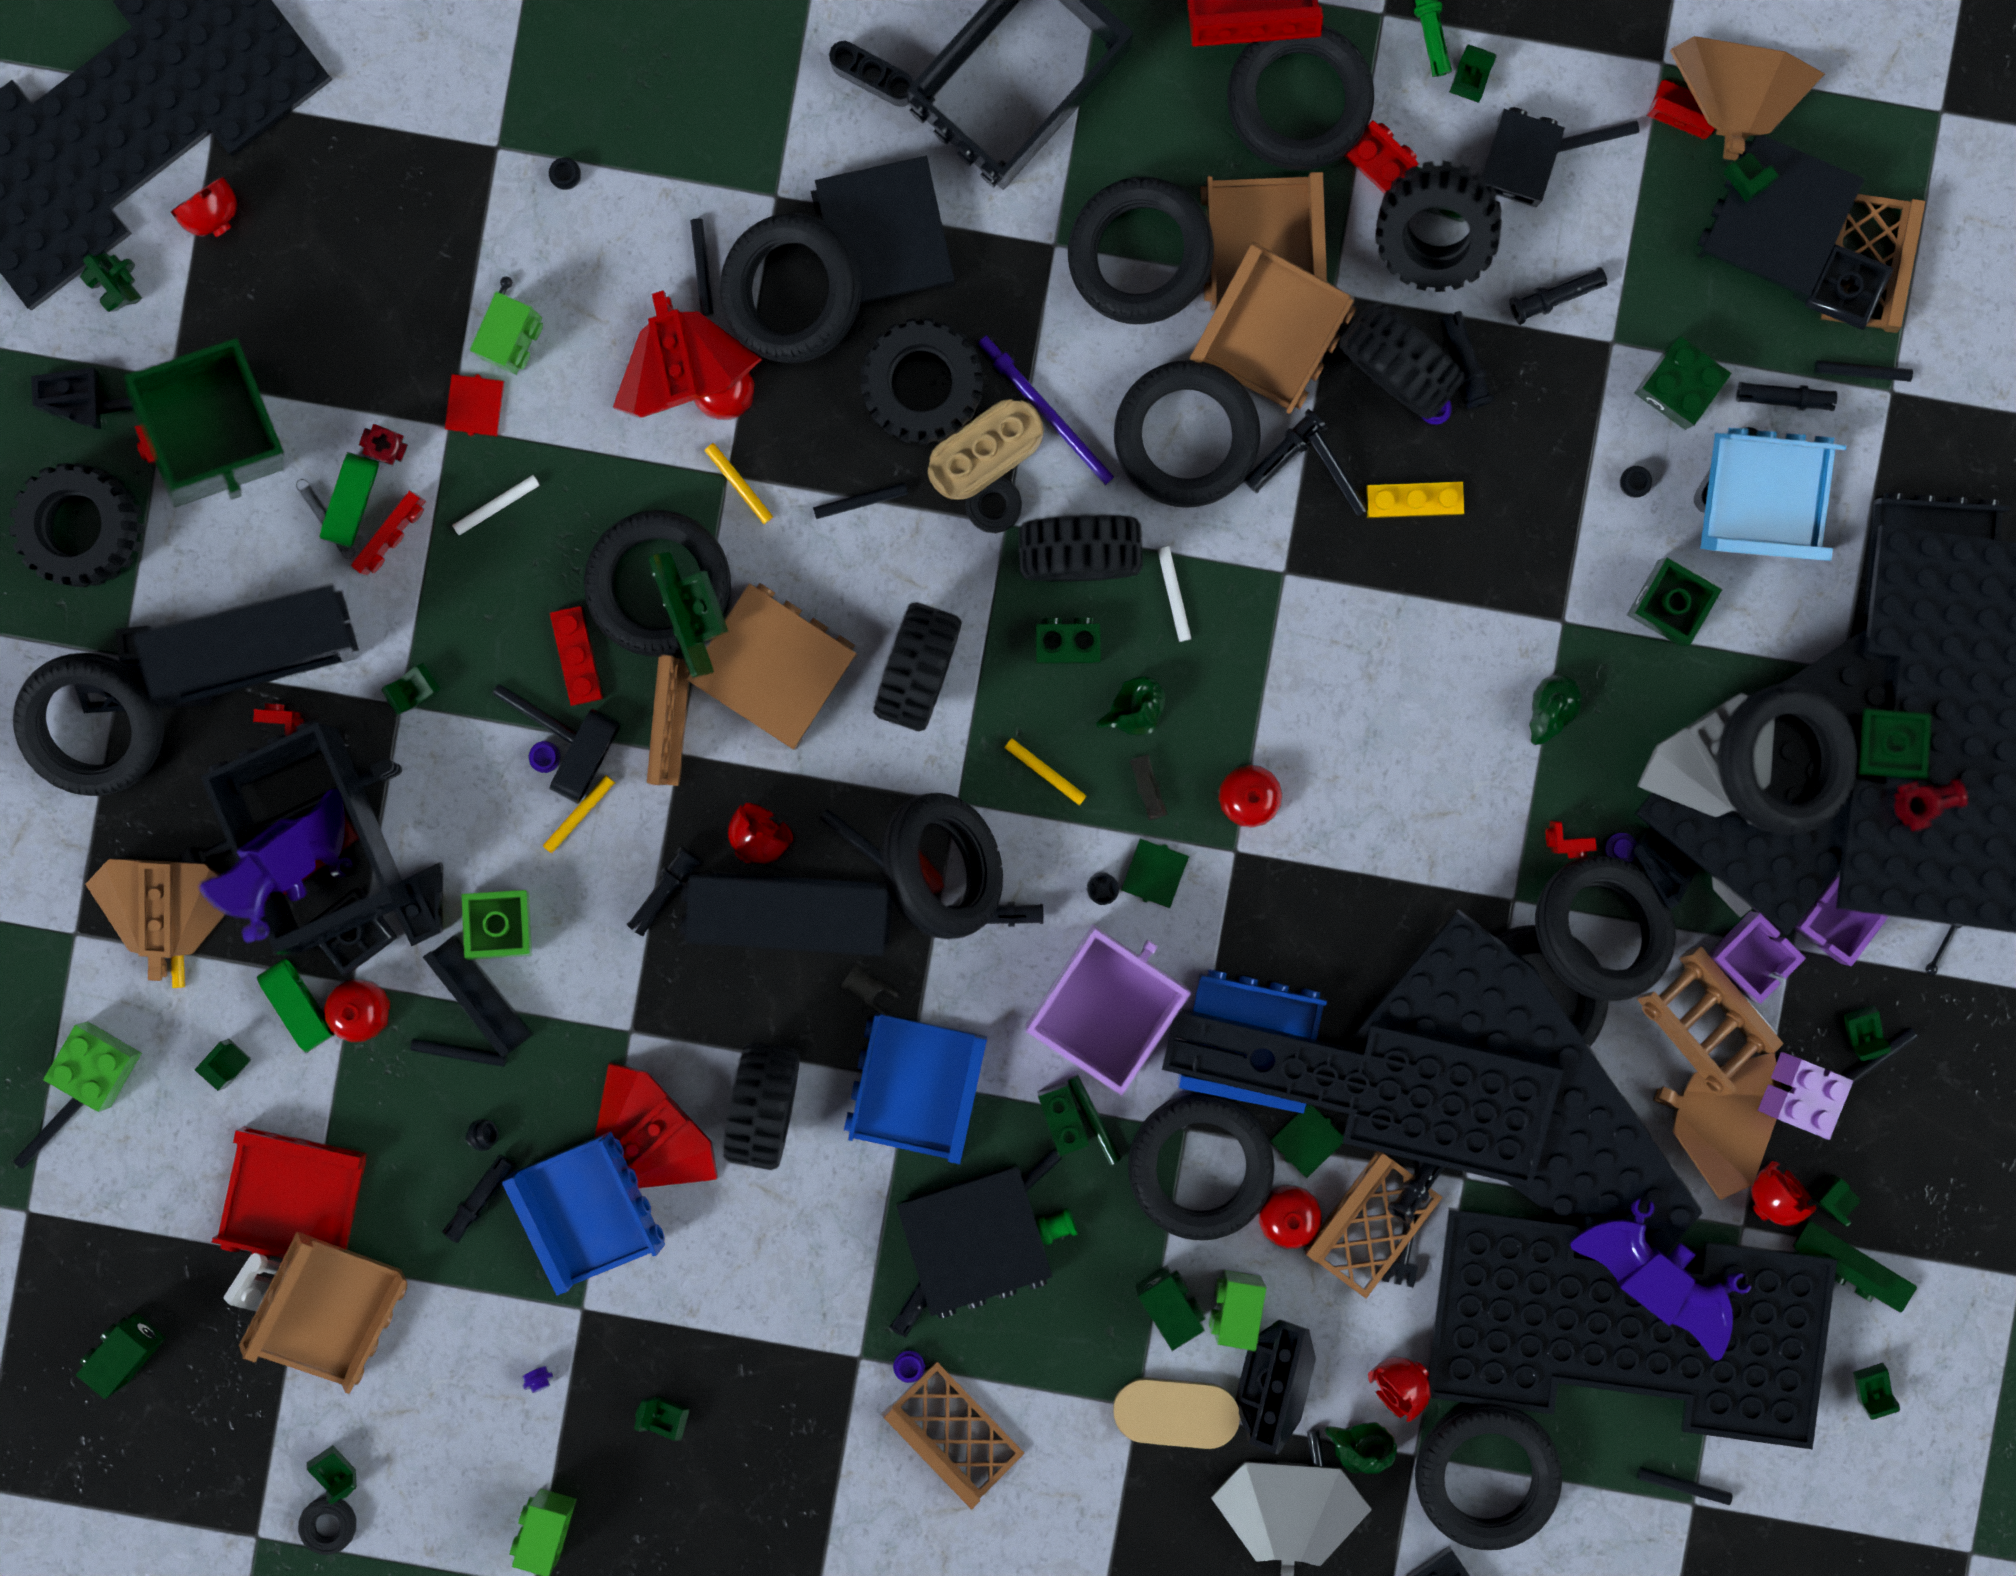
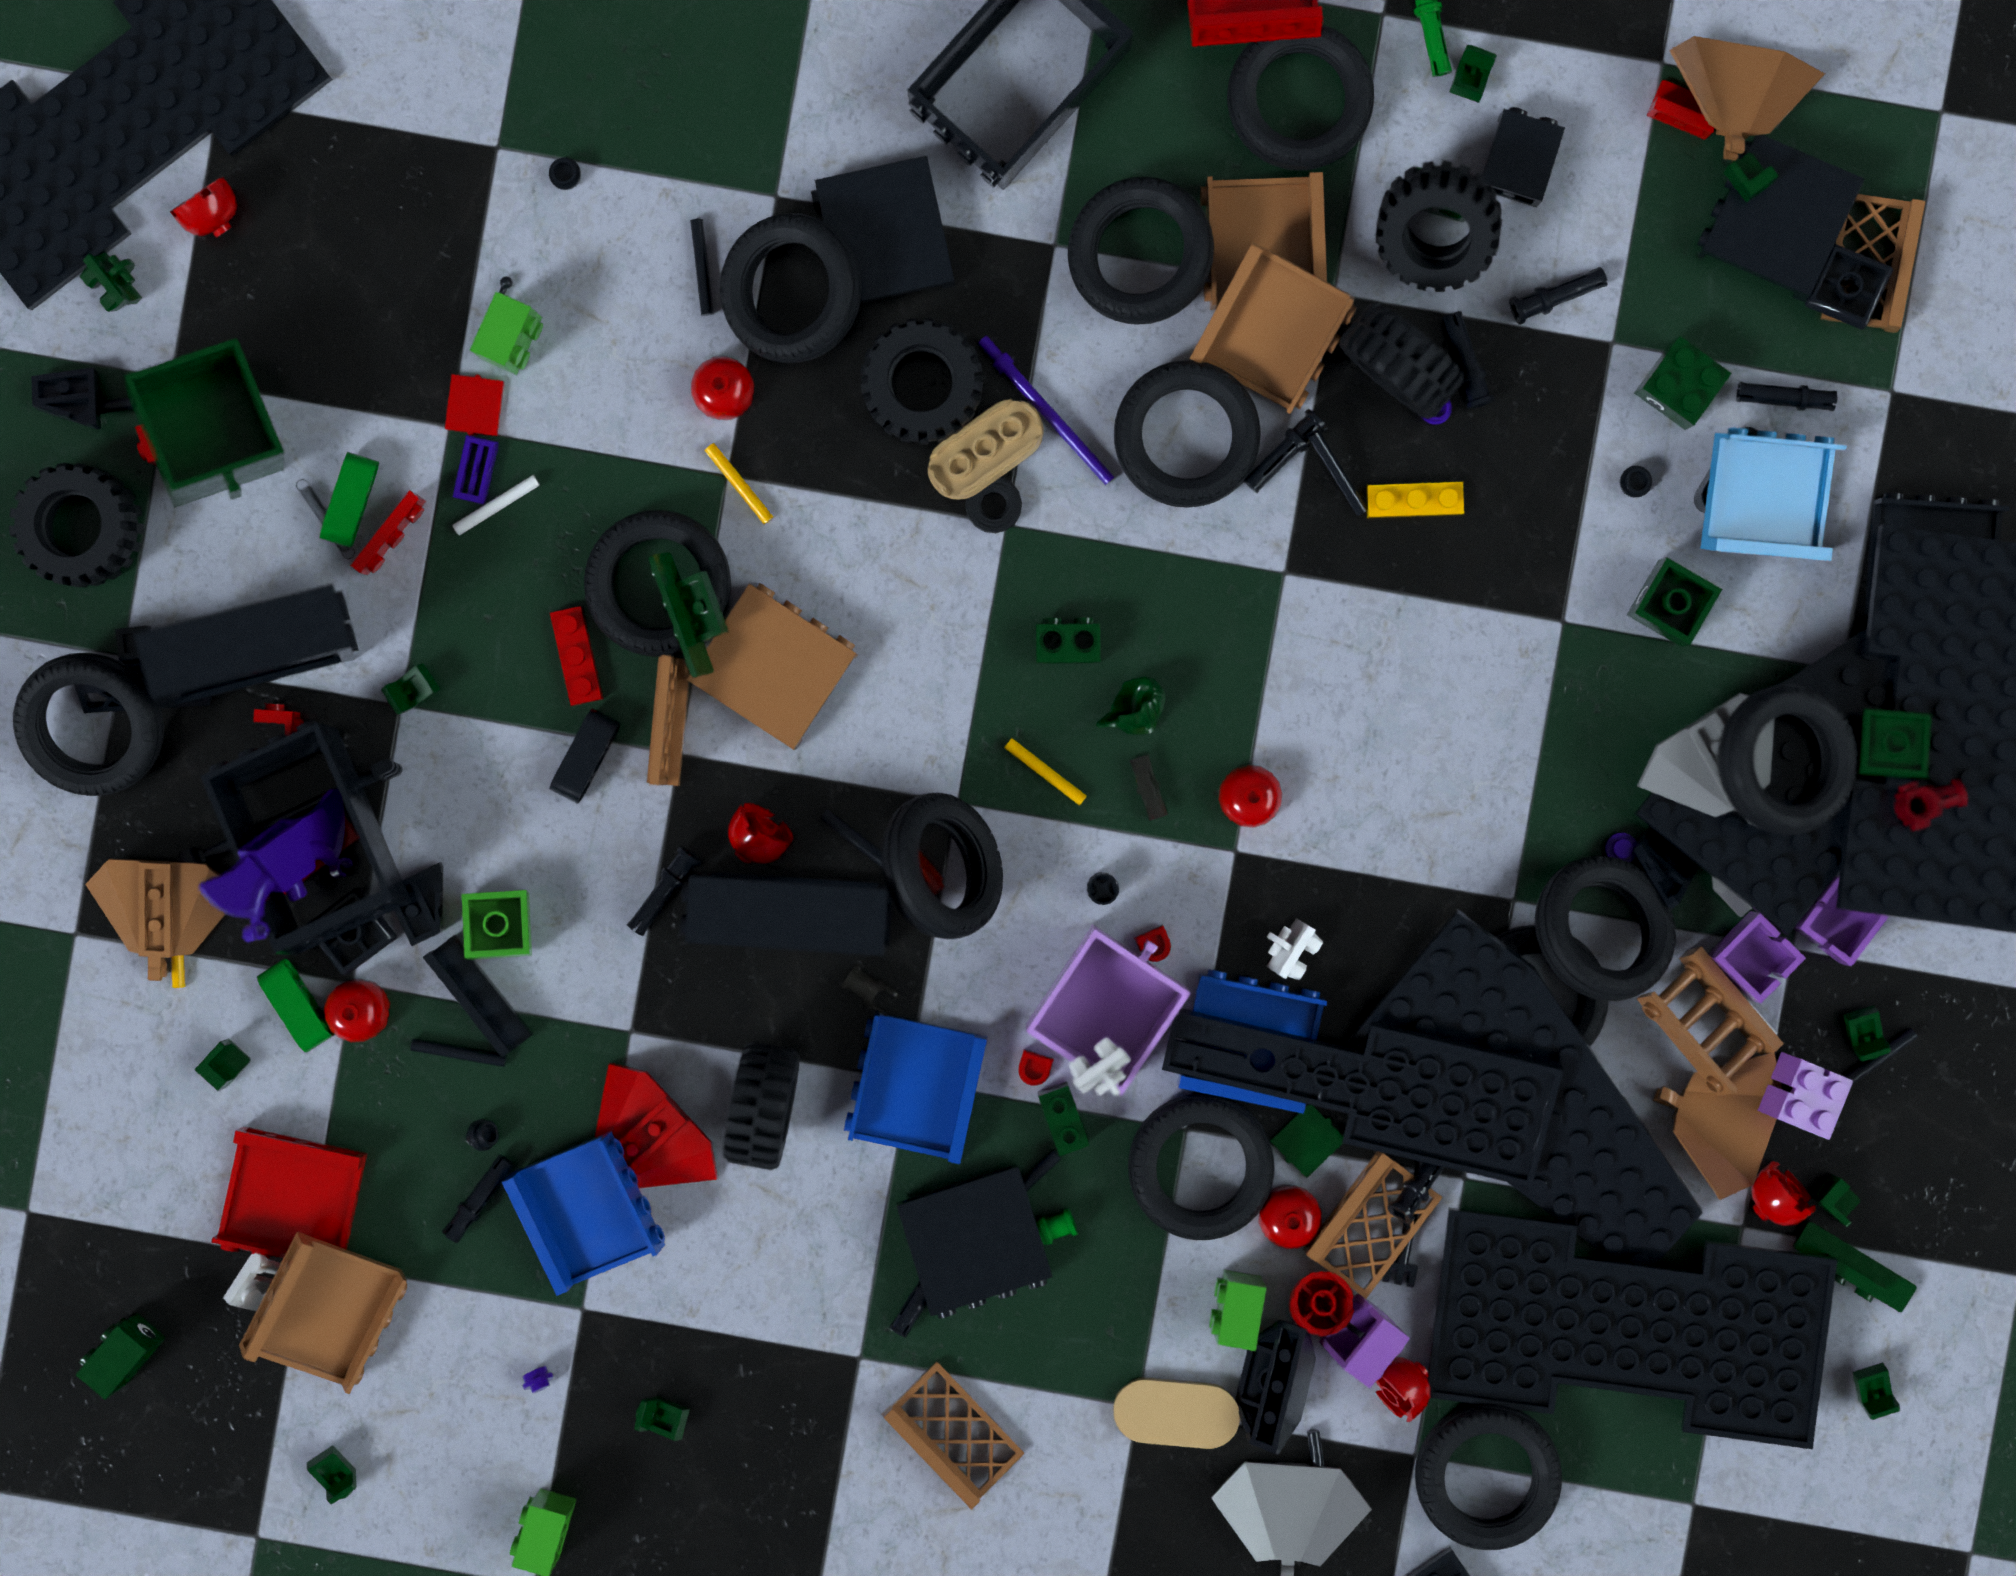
(47, 1133): black bar -> none
(92, 1066): bright green brick -> none
(313, 1539): black tyre -> none
(383, 444): dark red connector -> none
(487, 474): none -> dark purple tile
(534, 713): black bar -> none
(544, 757): dark purple plate -> none
(578, 814): yellow bar -> none
(680, 361): red panel -> none
(860, 500): black bar -> none
(863, 61): black beam -> none
(909, 1366): dark purple plate -> none
(917, 666): black tyre -> none
(1016, 914): black pin -> none
(1034, 1067): none -> red tile
(1080, 548): black tyre -> none
(1094, 1119): dark green bar -> none
(1112, 1060): none -> white hips
(1155, 873): dark green piece -> none
(1158, 937): none -> red tile
(1170, 1308): dark green brick -> none
(1174, 593): white bar -> none
(1288, 948): none -> white hips
(1321, 1303): none -> red cylinder
(1363, 1447): dark green hair -> none
(1374, 1351): none -> medium lavender piece
(1381, 156): red bracket -> none
(1553, 707): dark green hair -> none
(1573, 846): red bracket -> none
(1599, 136): black bar -> none
(1661, 1280): dark purple torso -> none
(1684, 1486): black bar -> none
(1865, 371): black bar -> none
(1932, 967): black hinge -> none

